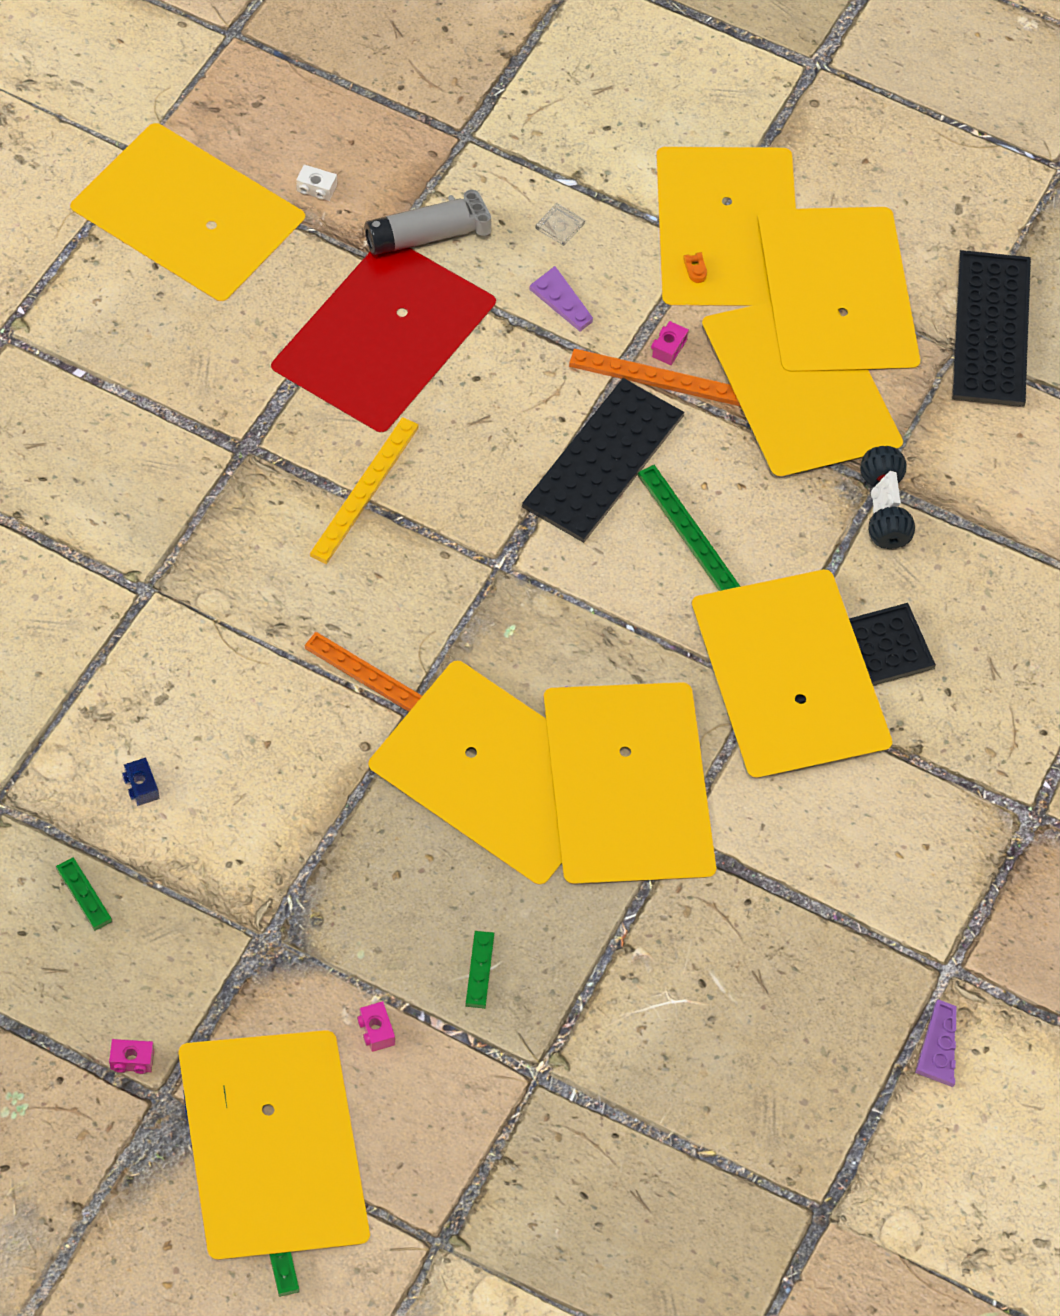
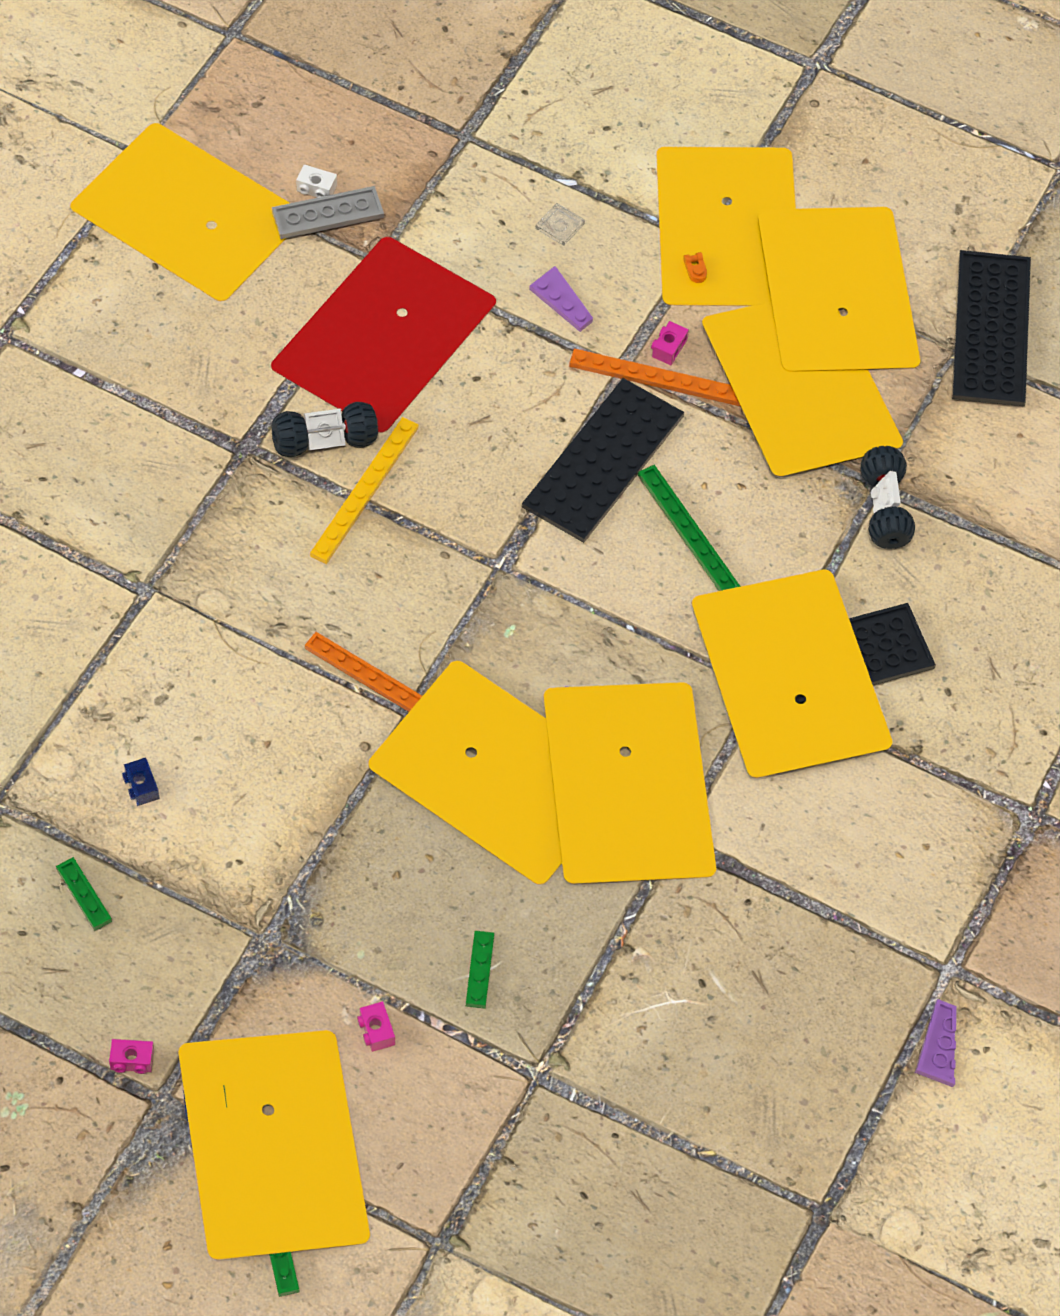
(324, 429): none -> black plate
(327, 212): none -> light grey plate
(428, 224): light grey piece -> none

